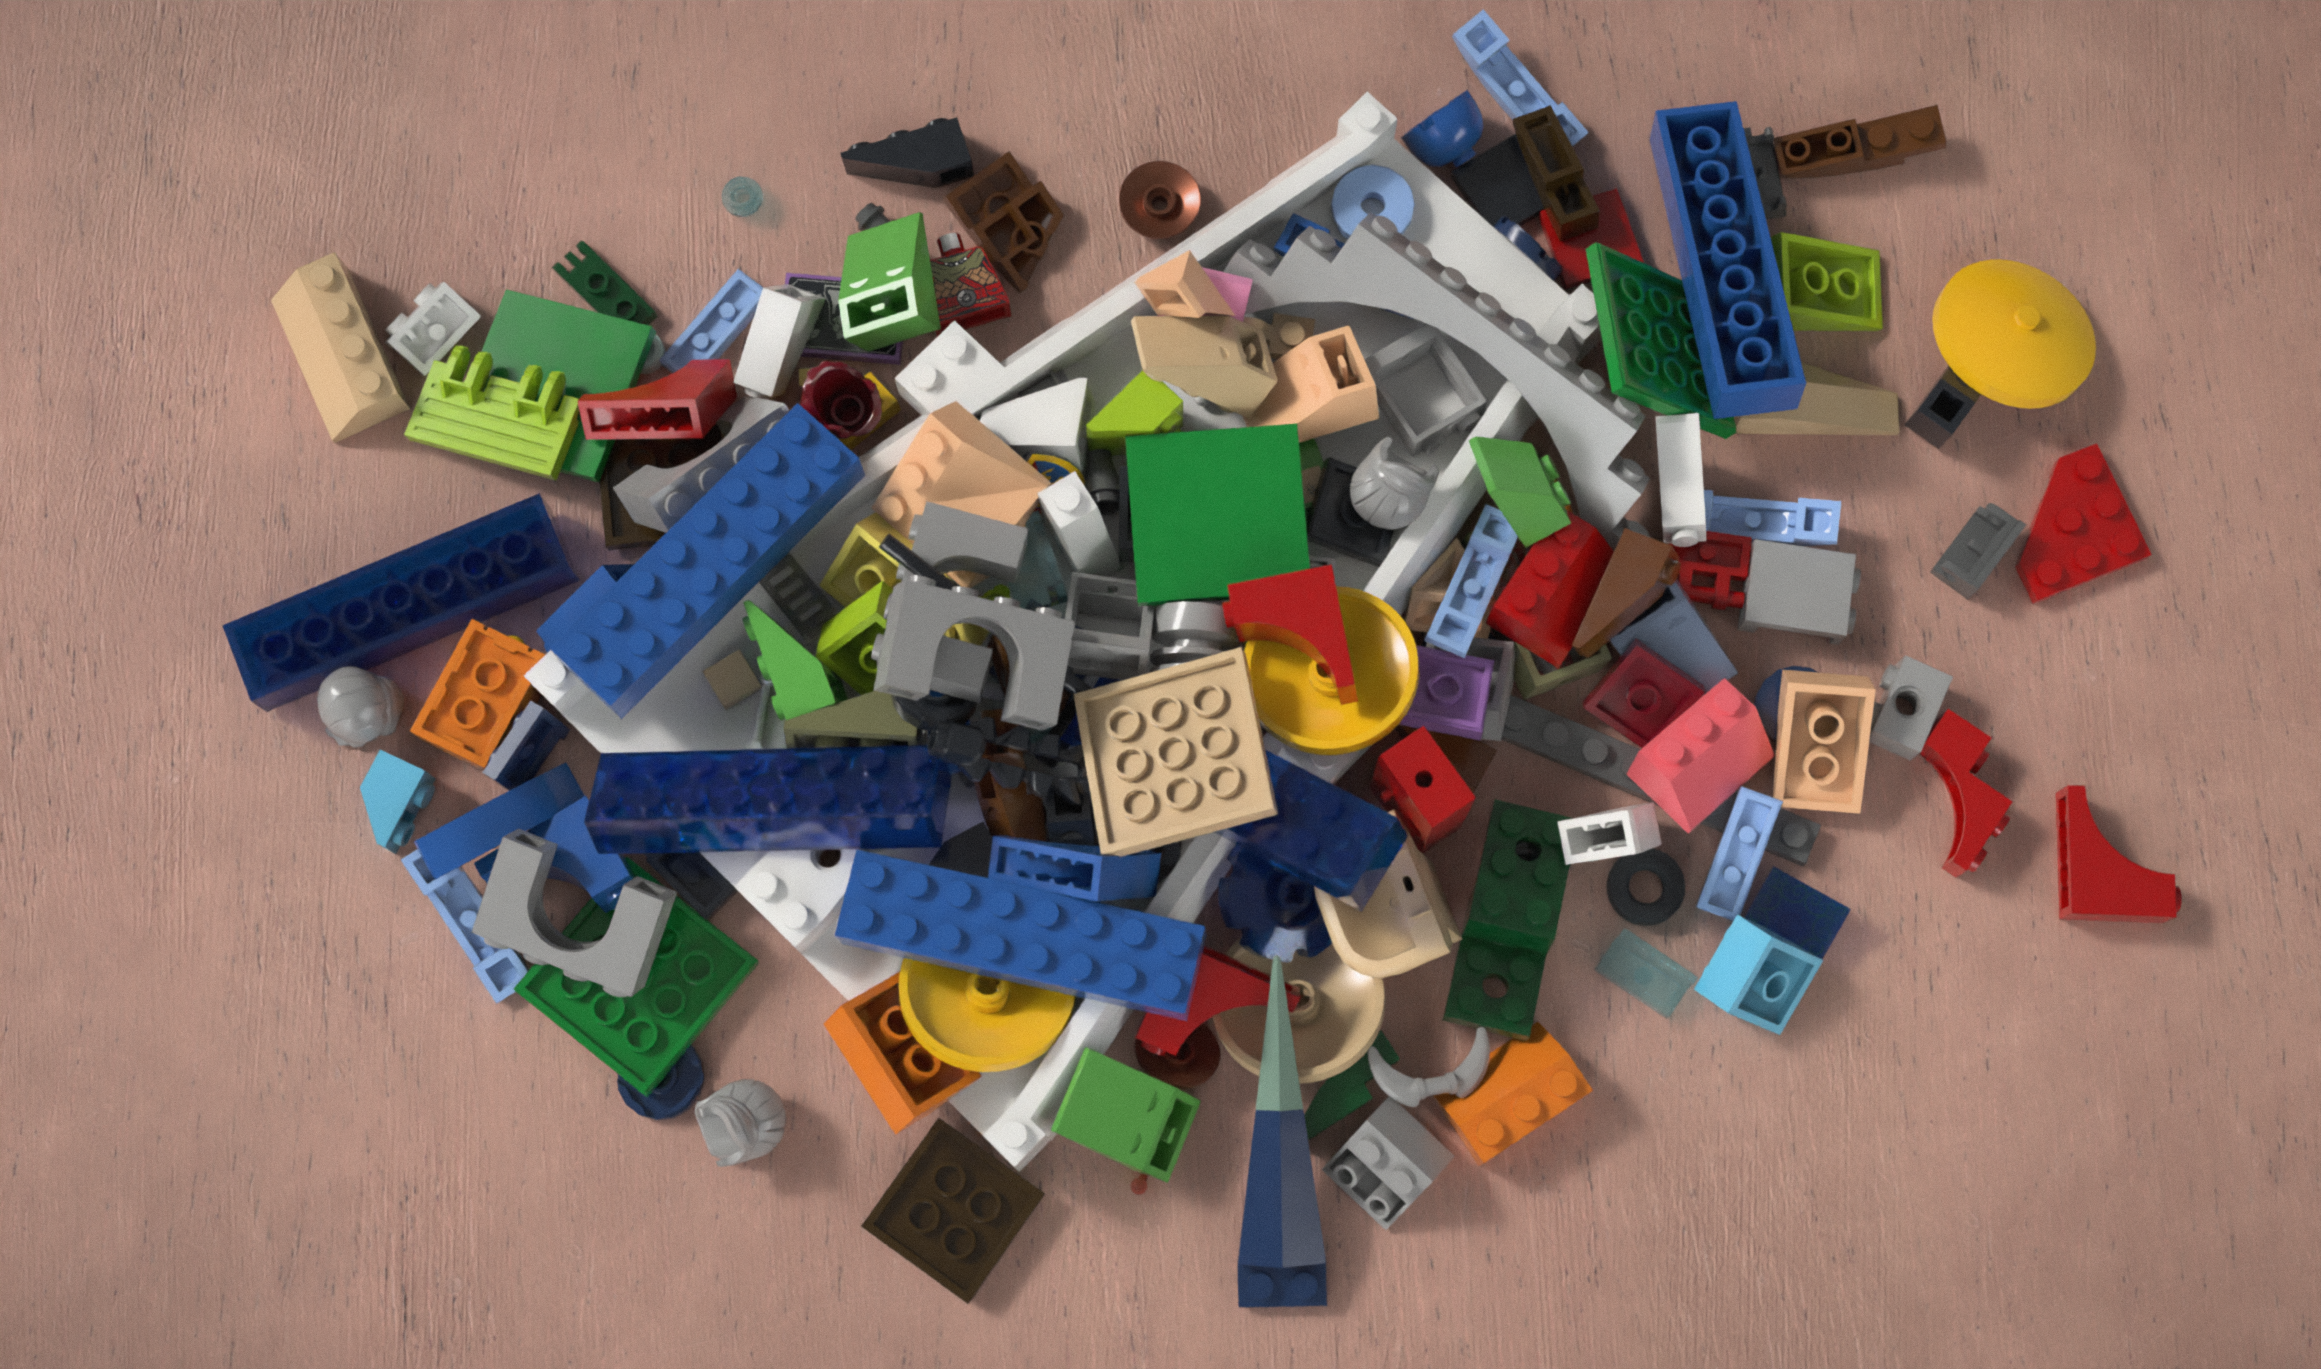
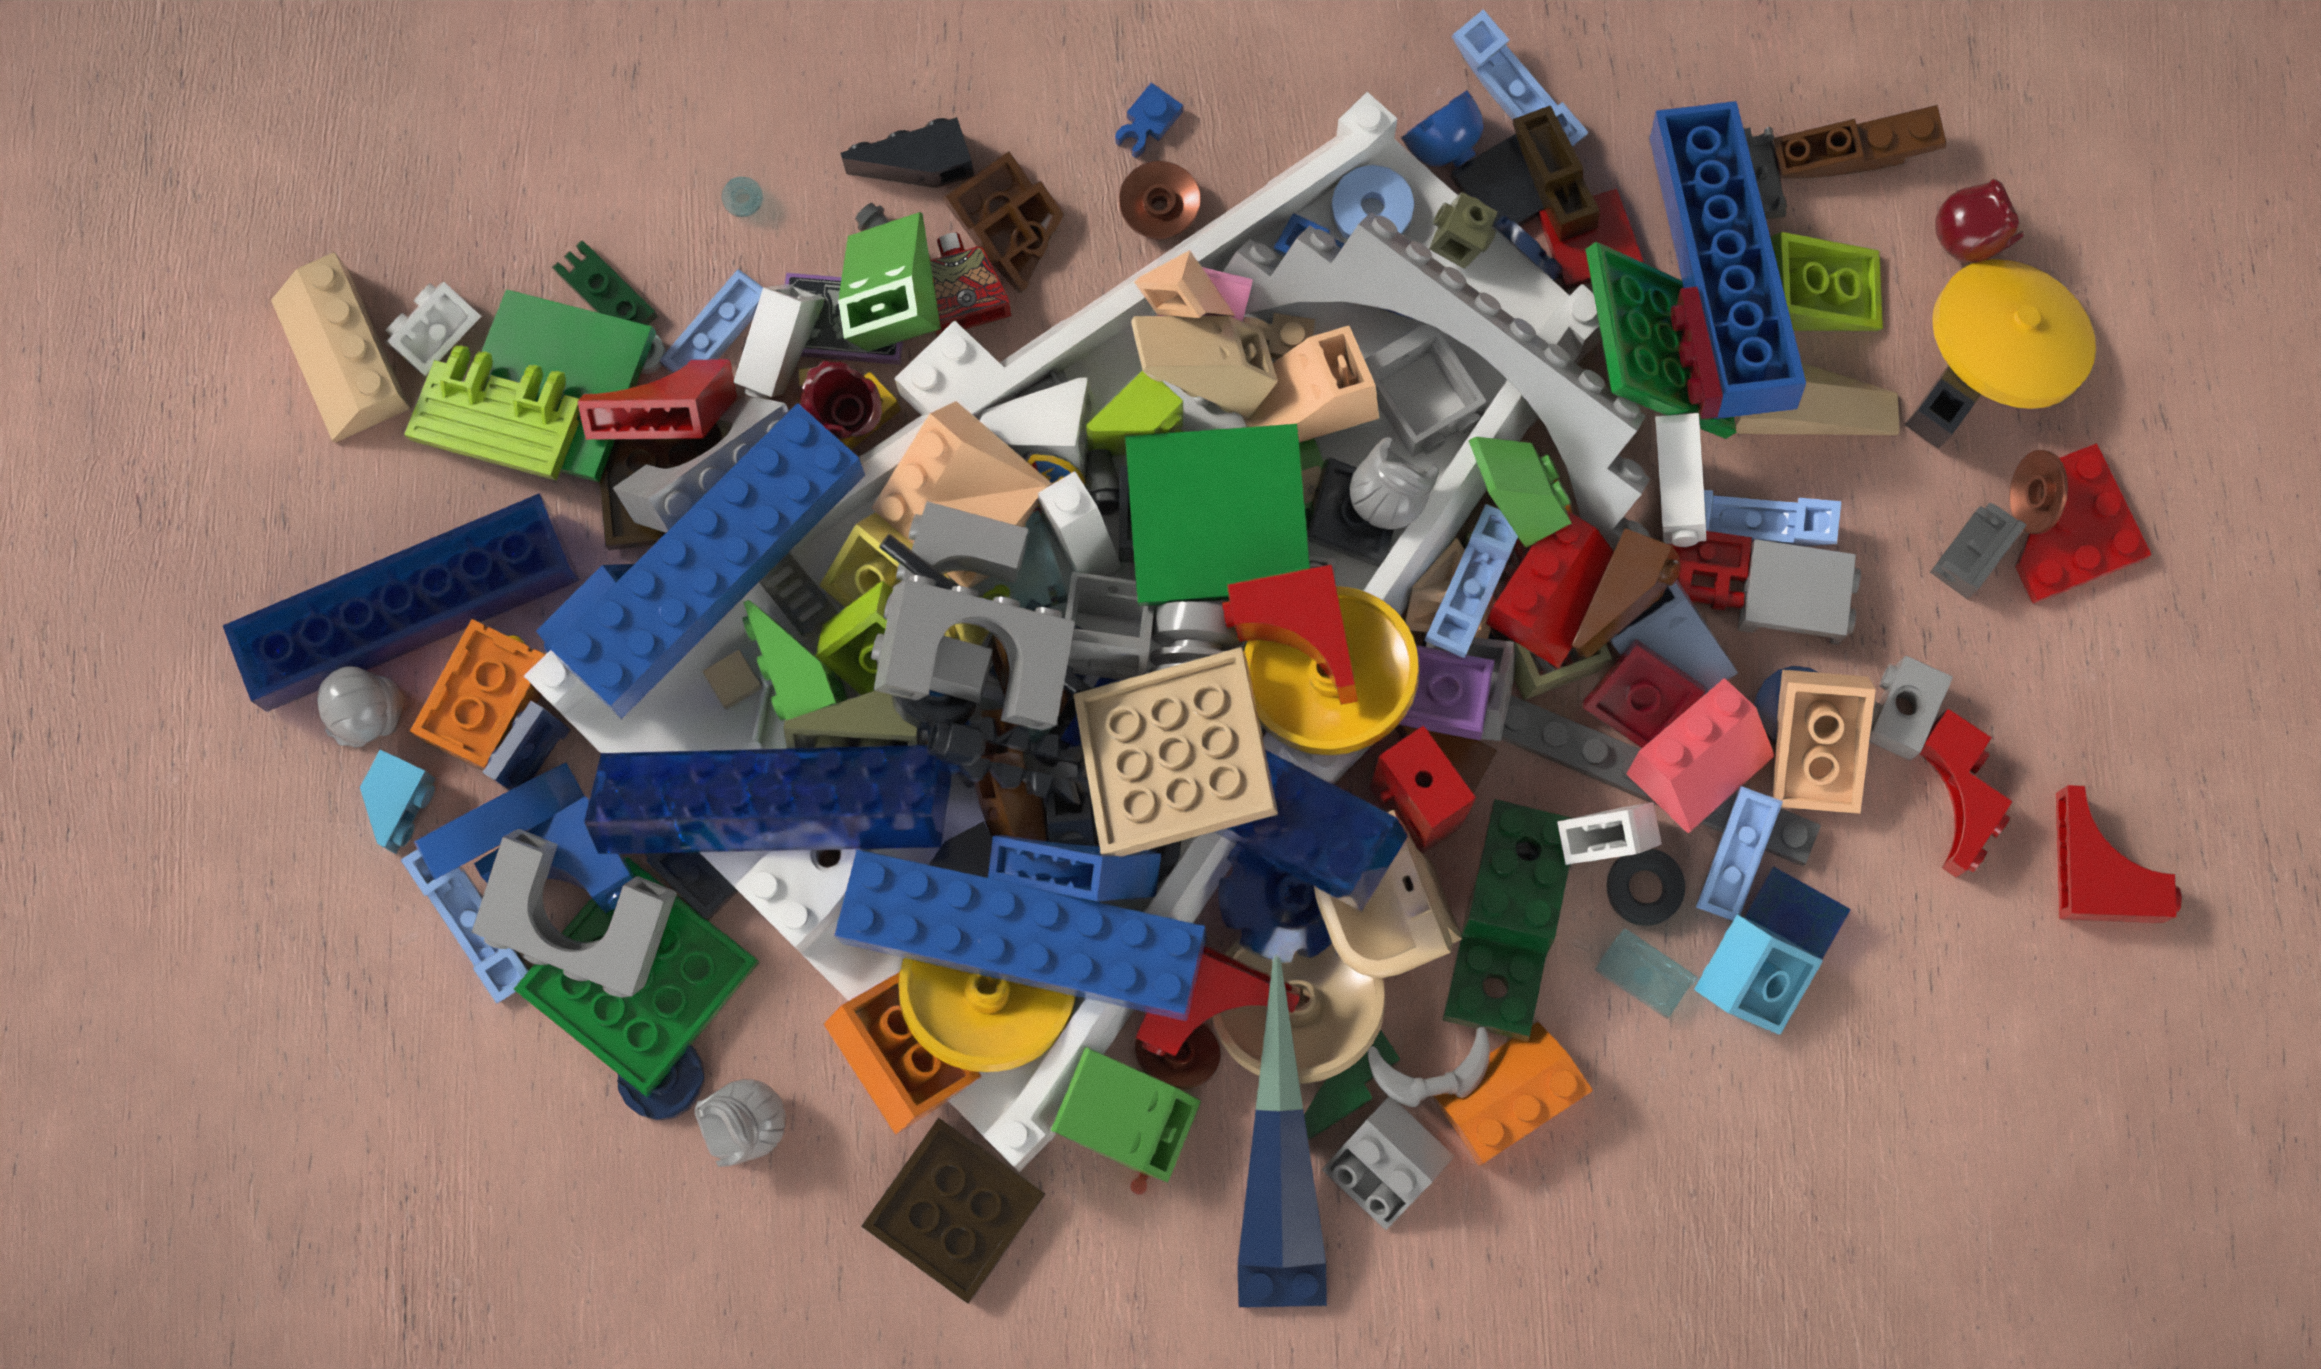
(1150, 115): none -> blue plate
(1463, 230): none -> olive brick
(1697, 353): none -> dark red plate
(1977, 222): none -> dark red hair
(2038, 491): none -> copper dish

